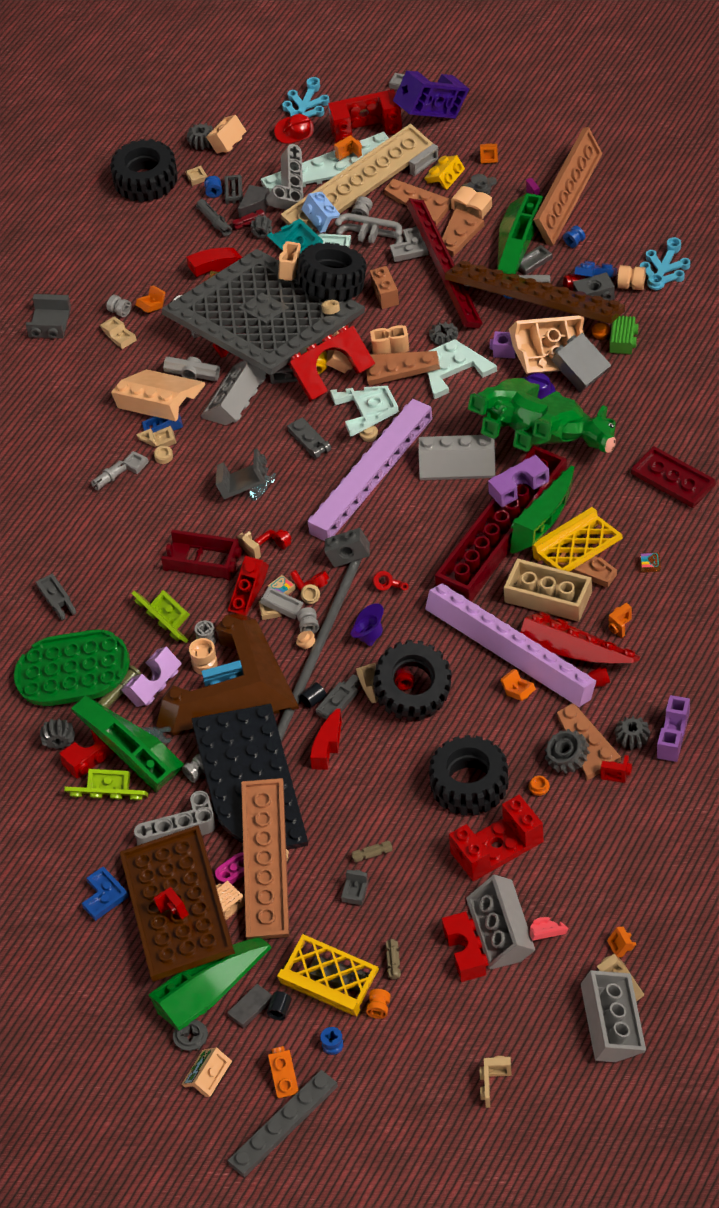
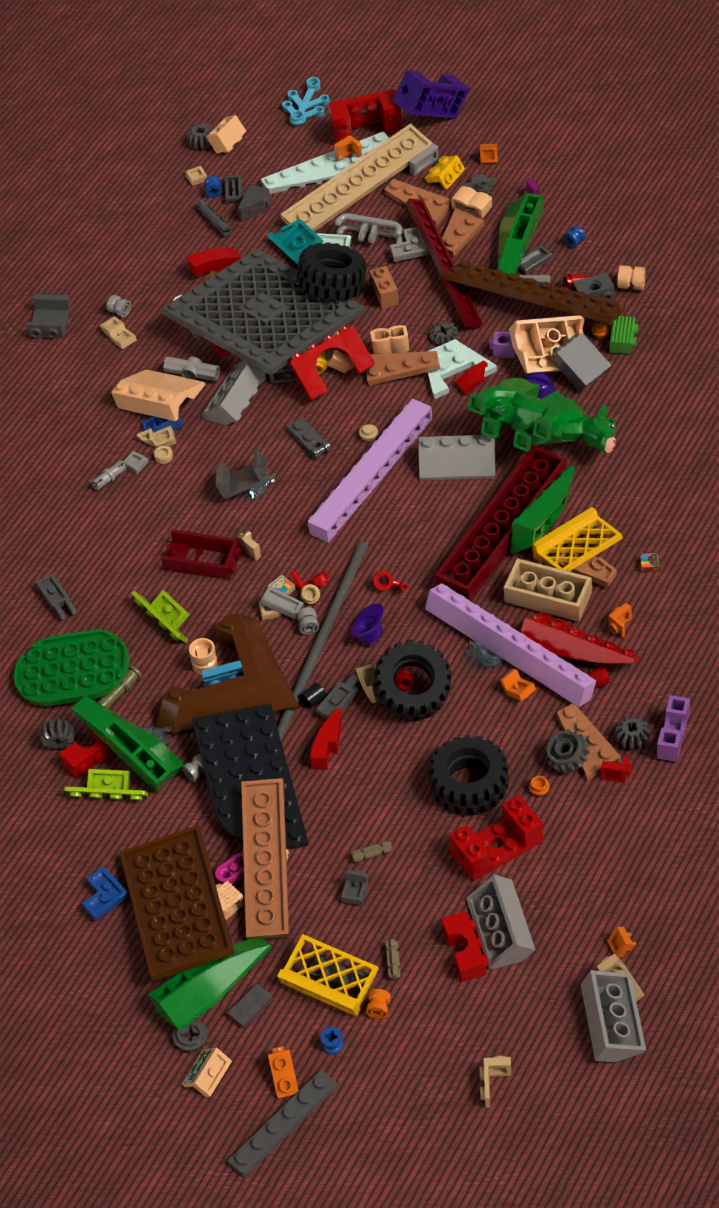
(147, 184): black tyre -> none
(152, 301): orange bracket -> none
(163, 667): lavender arch -> none
(170, 900): red bracket -> none
(171, 824): light grey beam -> none
(205, 629): light grey wheel -> none
(246, 220): dark red axle -> none
(248, 585): red slope -> none
(261, 226): dark grey gear -> none
(279, 1005): black beam -> none
(281, 538): red plate -> none
(289, 261): light nougat brick -> none
(291, 186): light grey beam -> none
(294, 129): red piece -> none
(305, 639): light nougat plate -> none
(319, 210): light blue bracket -> none
(330, 307): tan tile -> none
(347, 547): dark grey brick -> none
(362, 206): light grey wheel -> none
(373, 404): light aqua wing -> none
(396, 81): light grey tile -> none
(472, 377): none -> red slope
(487, 657): none -> clear light blue plate
(530, 472): medium lavender arch -> none
(544, 928): coral tile -> none
(568, 186): nougat plate -> none
(589, 268): blue plate -> none
(657, 280): medium azure plant -> none
(673, 476): dark red plate -> none

